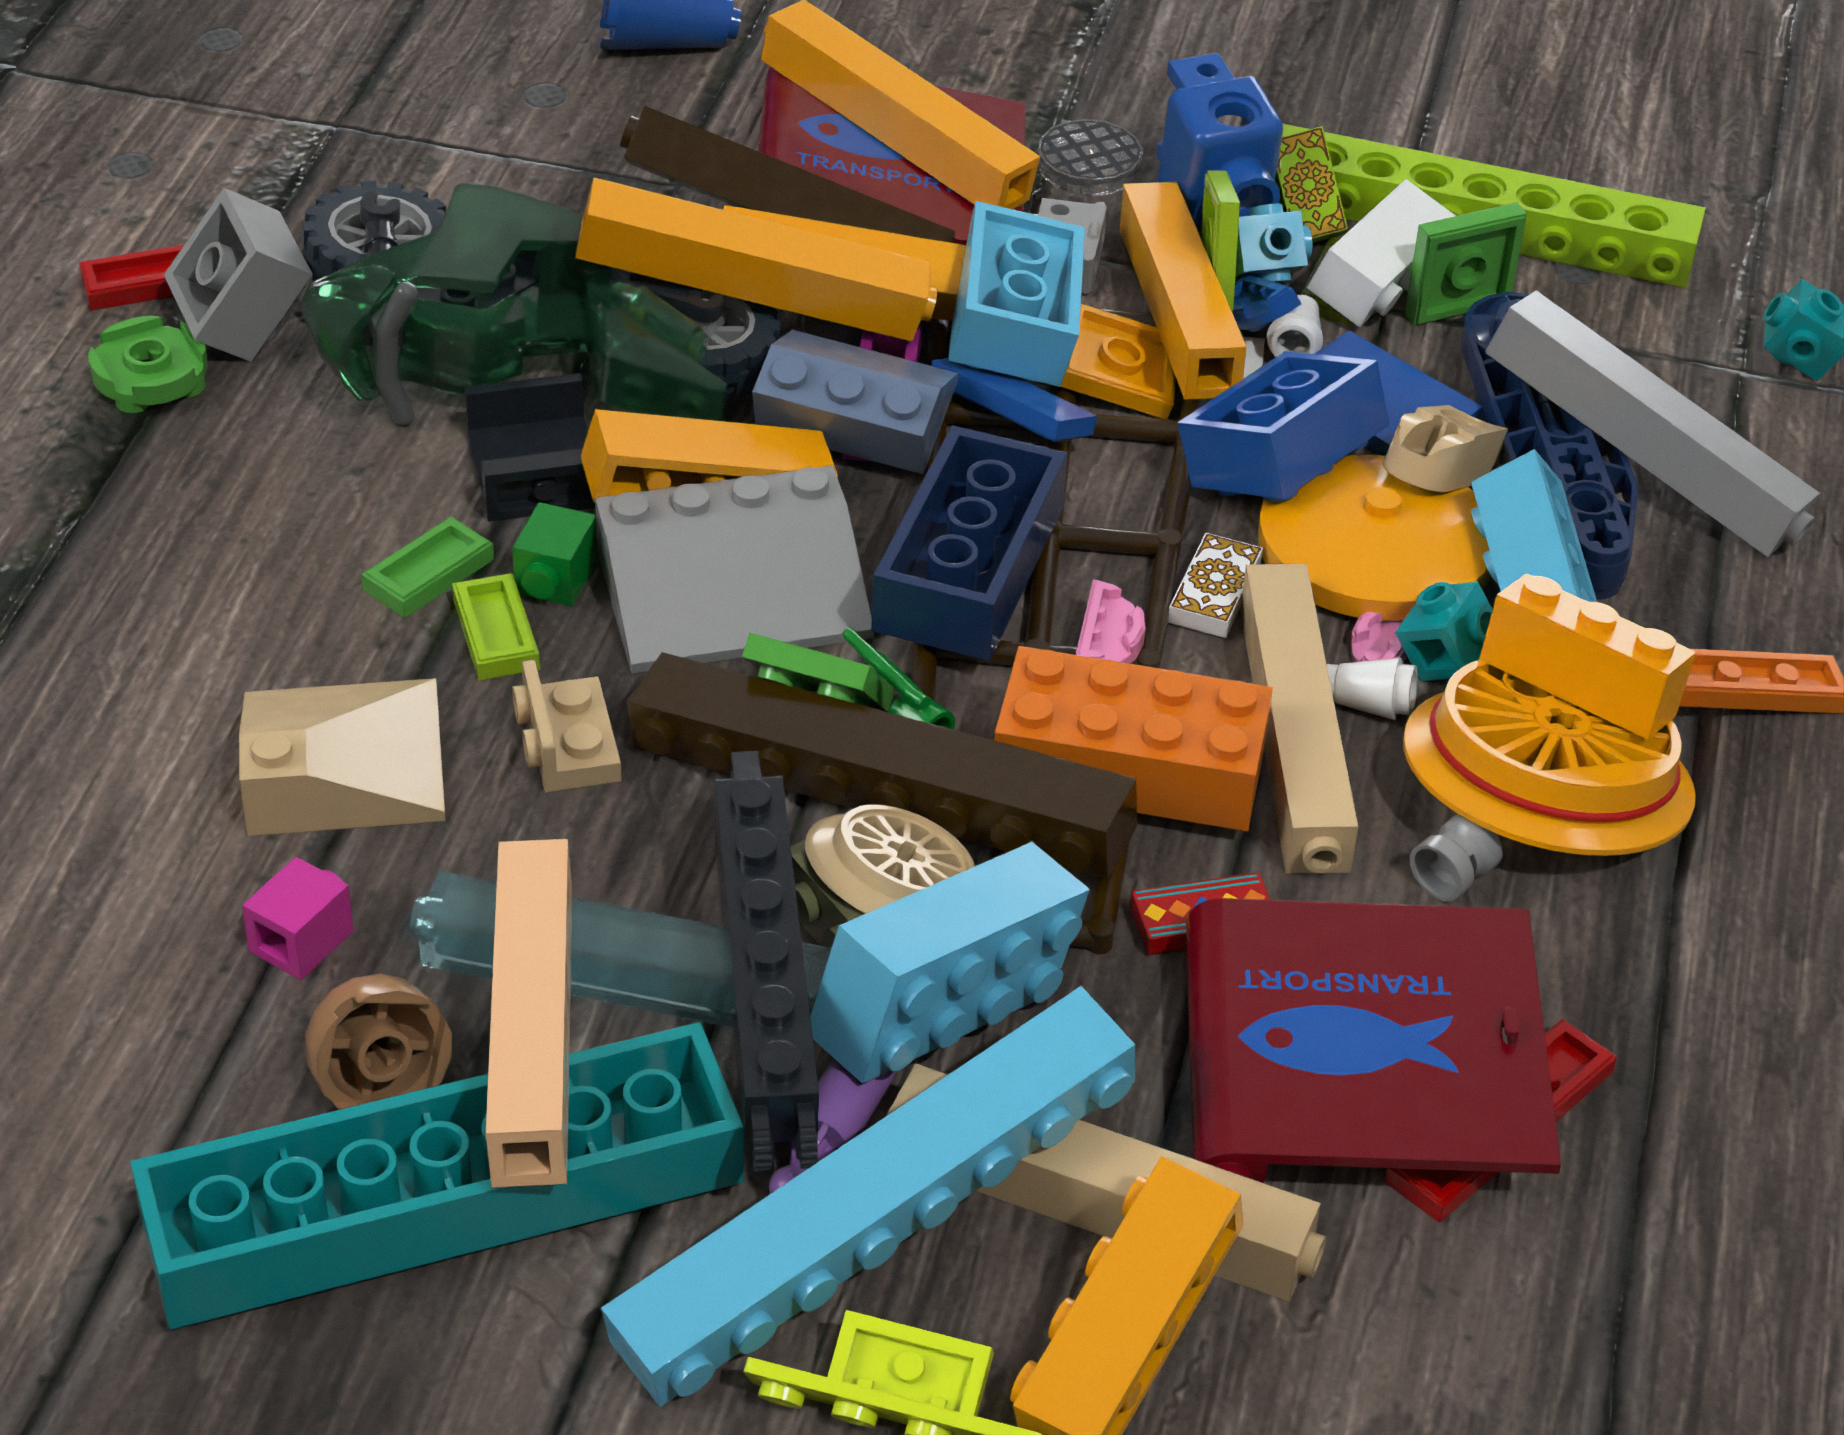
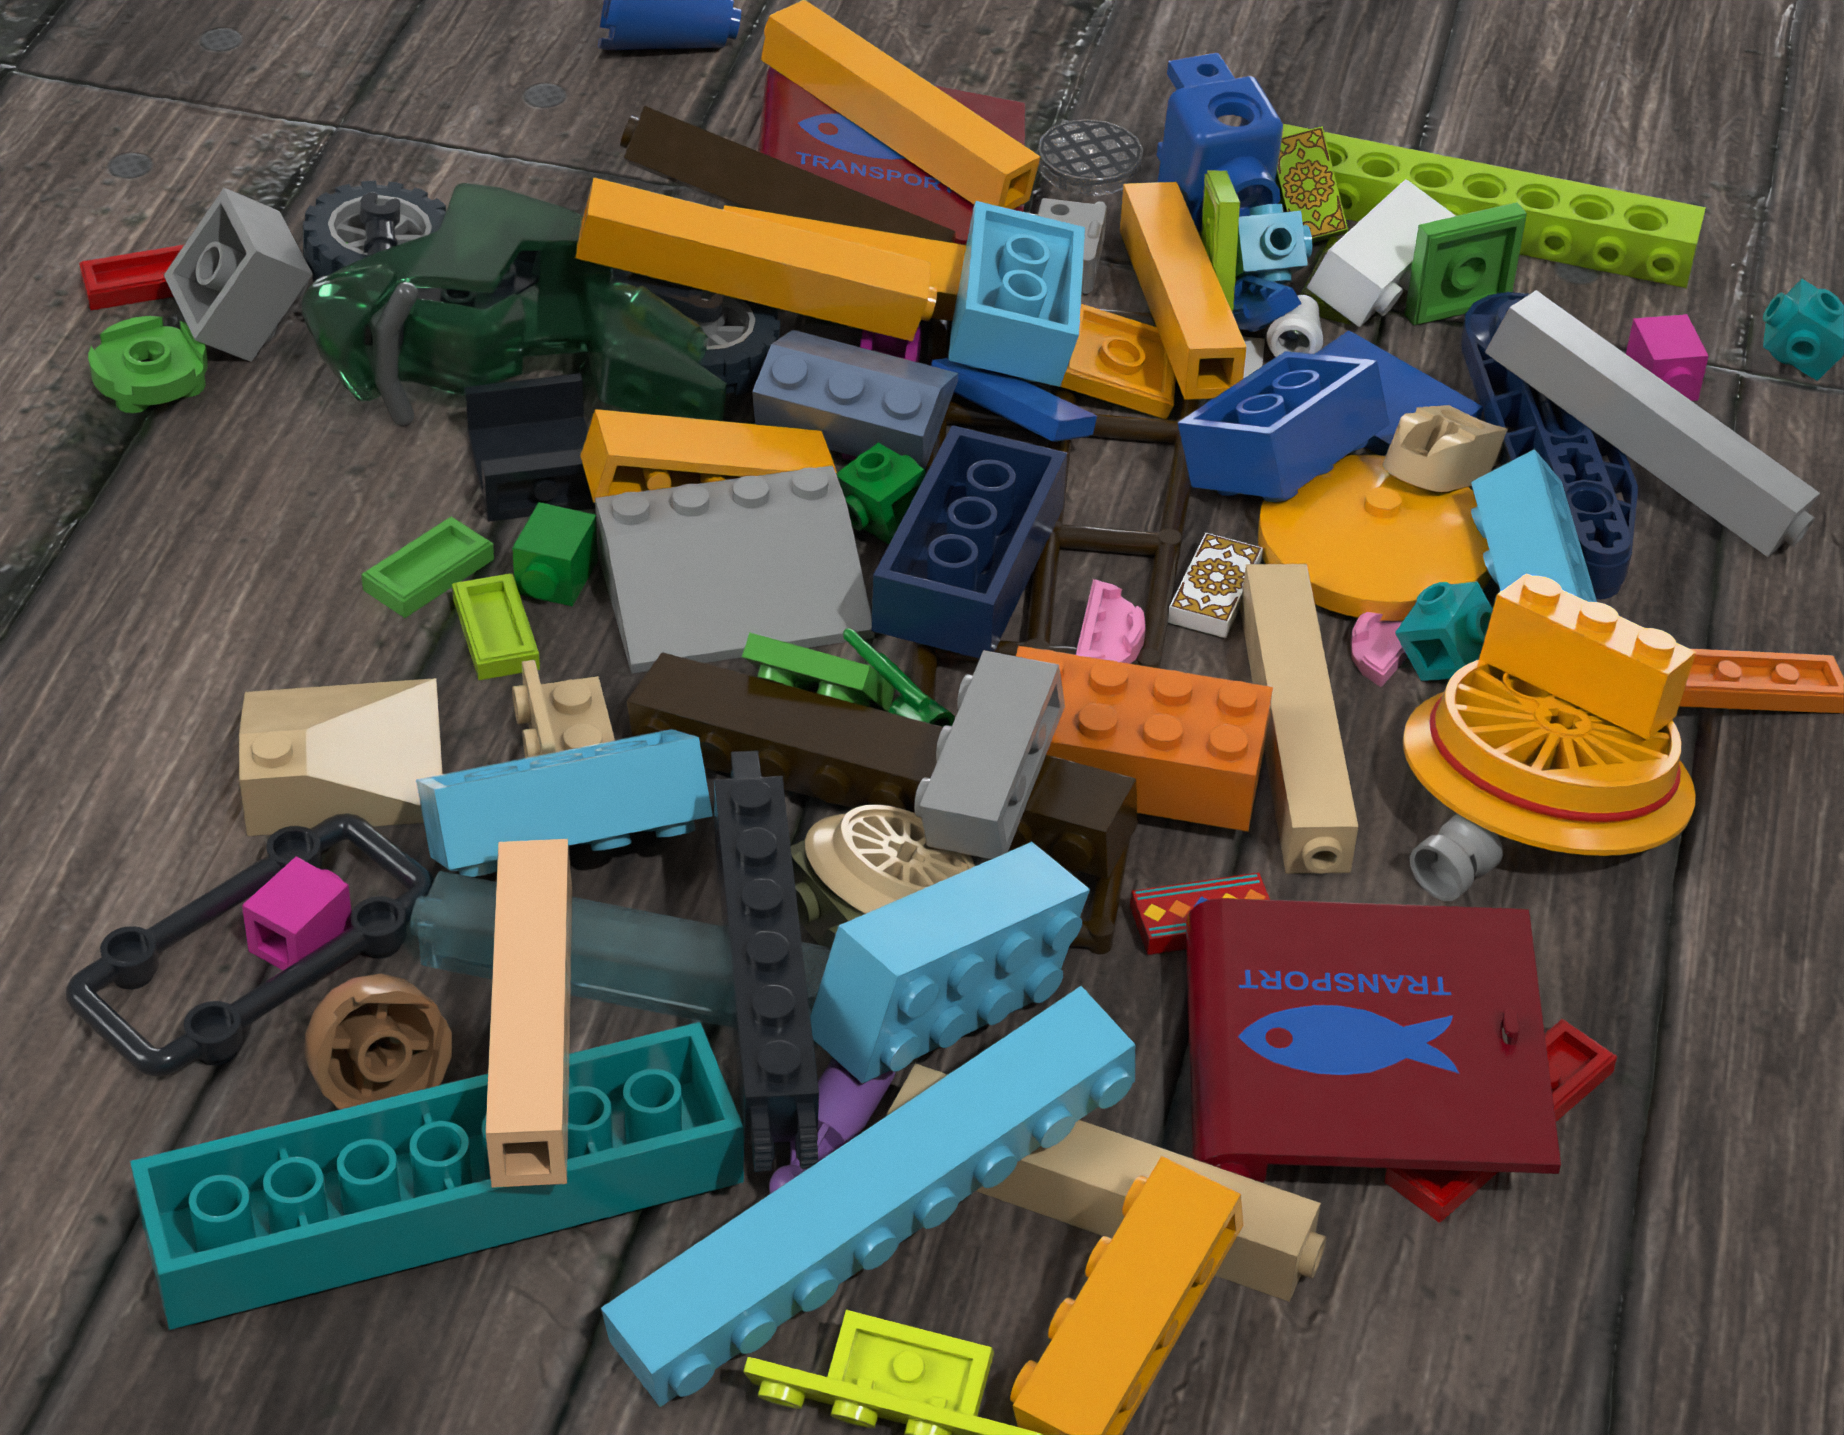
(216, 1027): none -> black bar
(571, 794): none -> medium azure brick
(880, 490): none -> green brick
(990, 755): none -> light grey brick
(1375, 686): white cone -> none
(1670, 351): none -> dark pink brick

